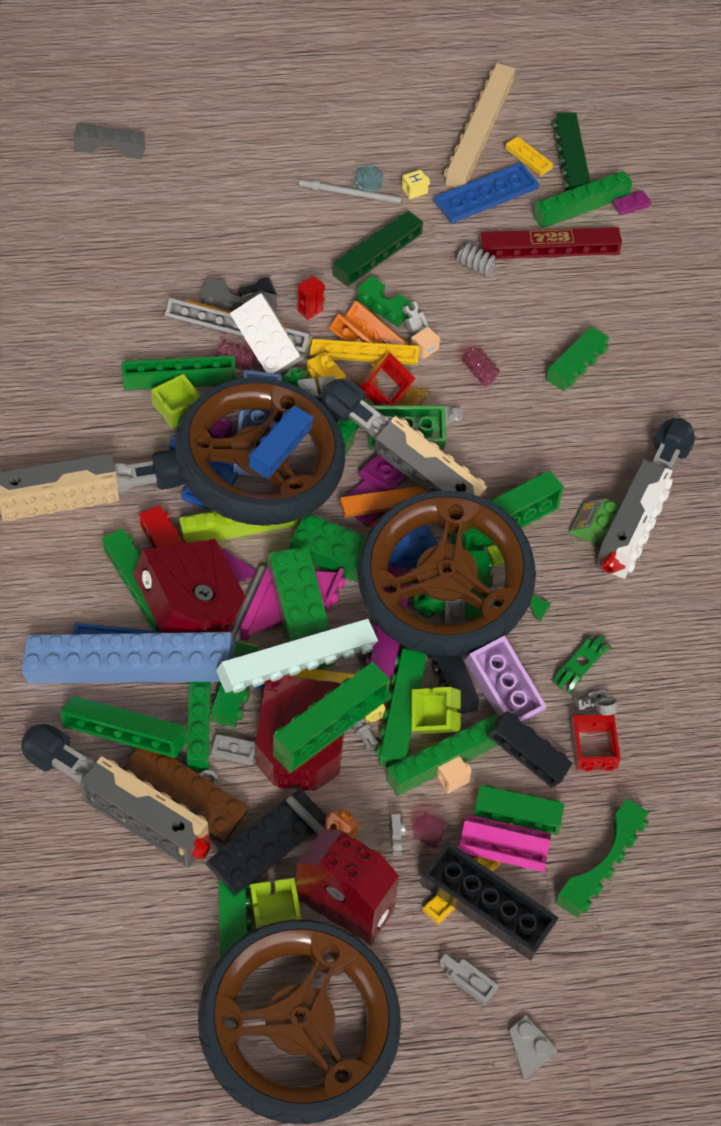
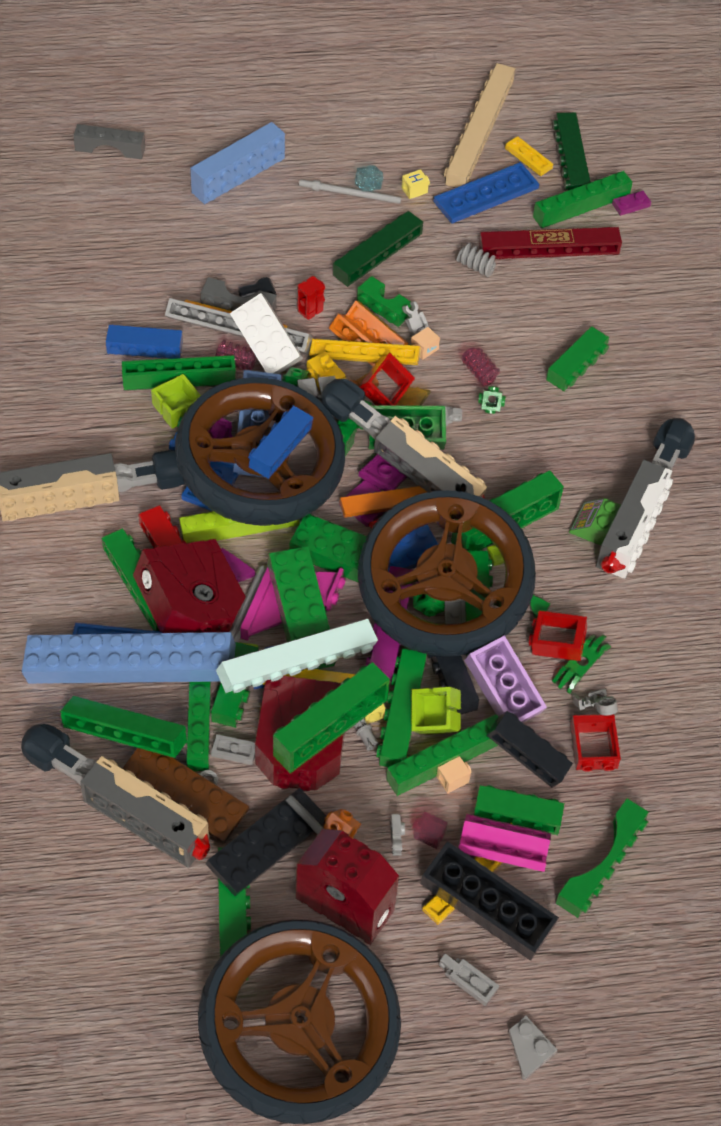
(144, 342): none -> blue brick
(237, 163): none -> medium blue brick
(274, 907): lime piece -> none
(491, 407): none -> brick
(558, 649): none -> red window

